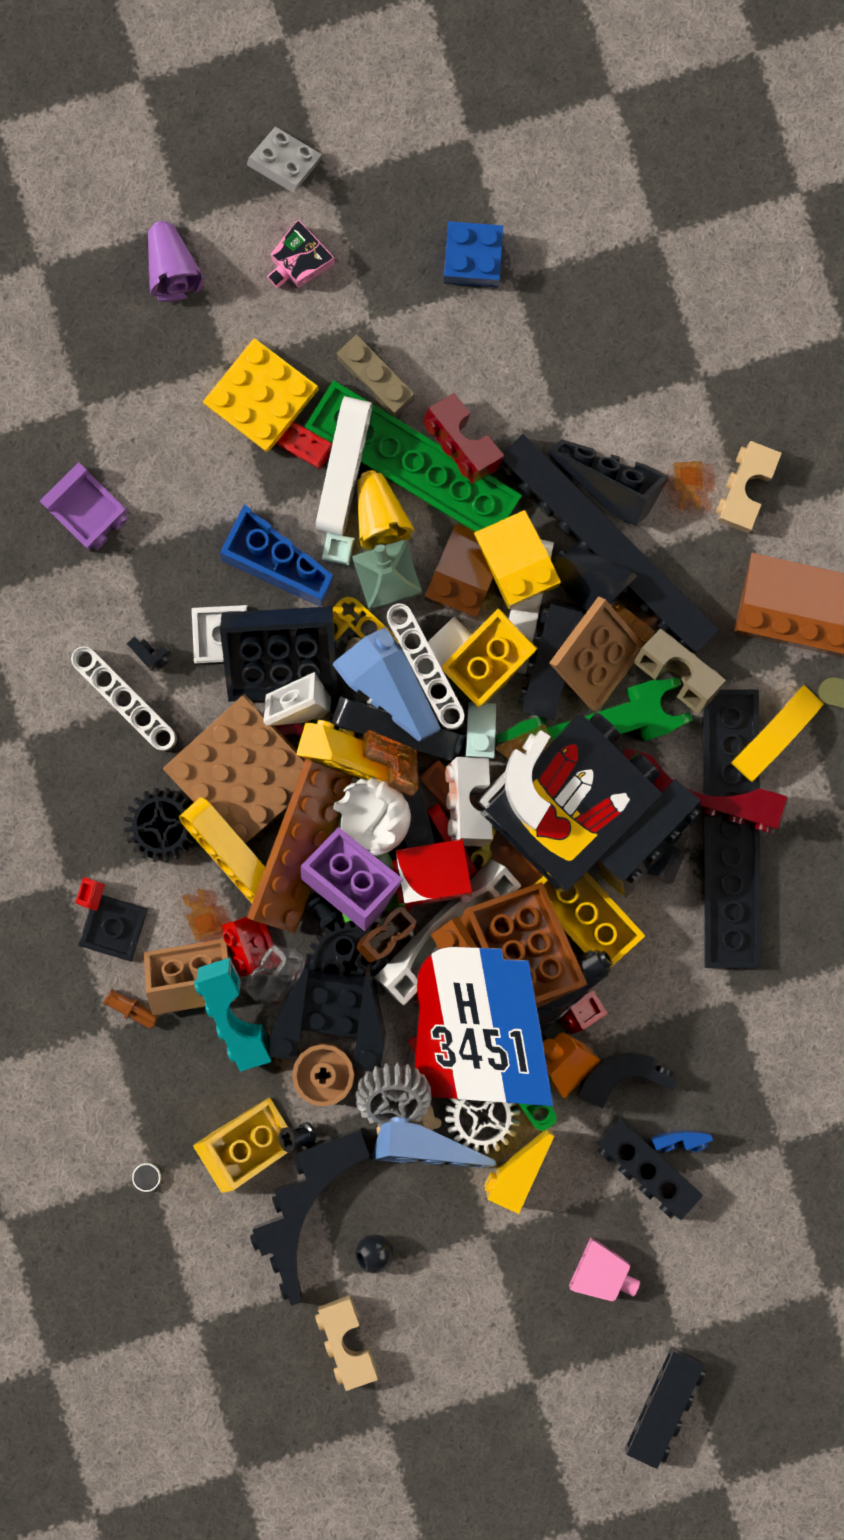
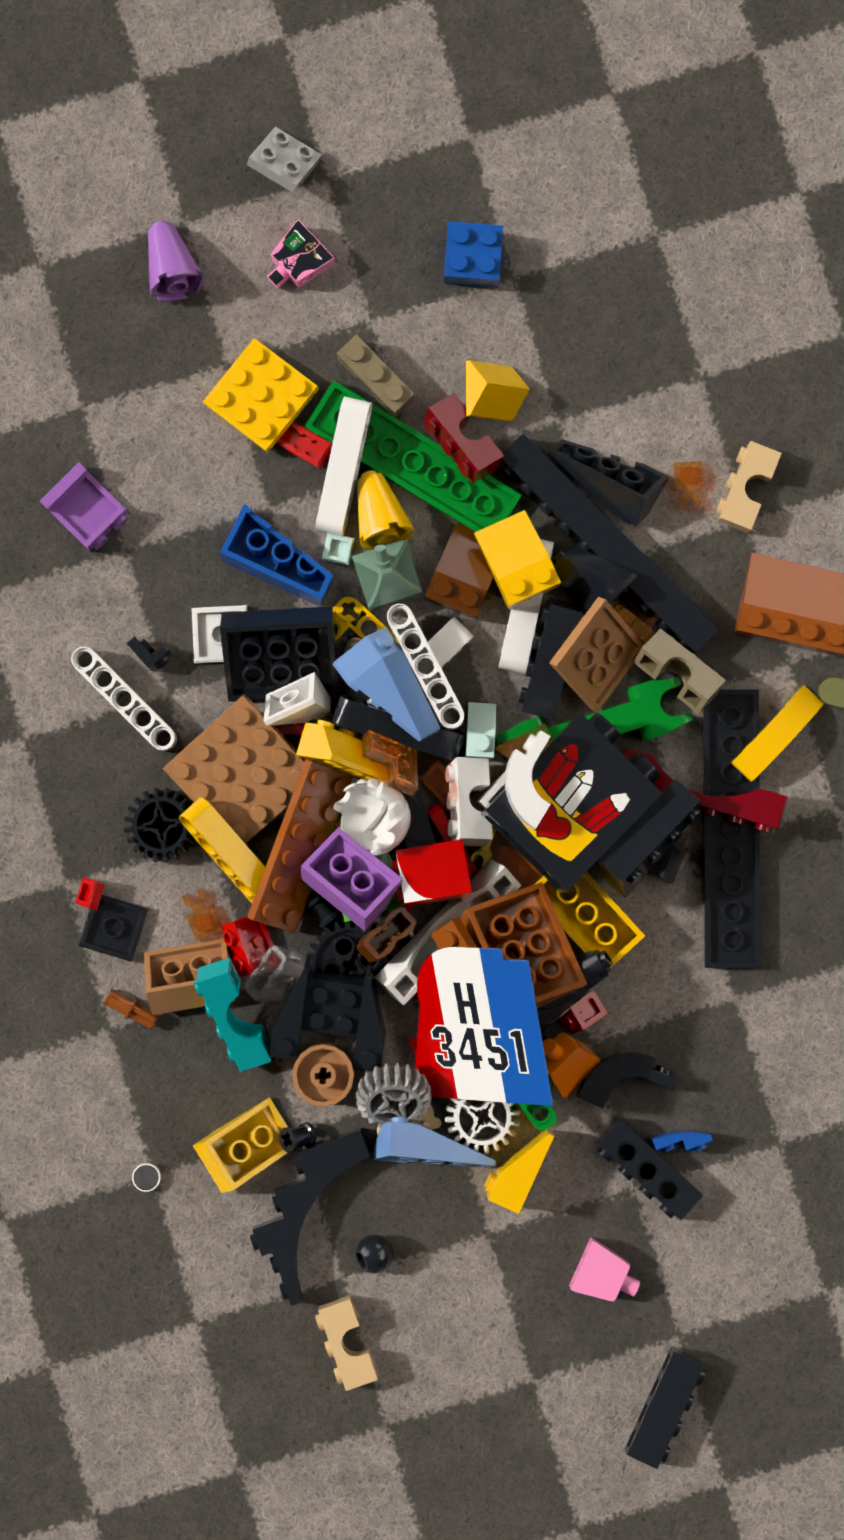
(489, 658): yellow slope -> none
(493, 391): none -> yellow slope

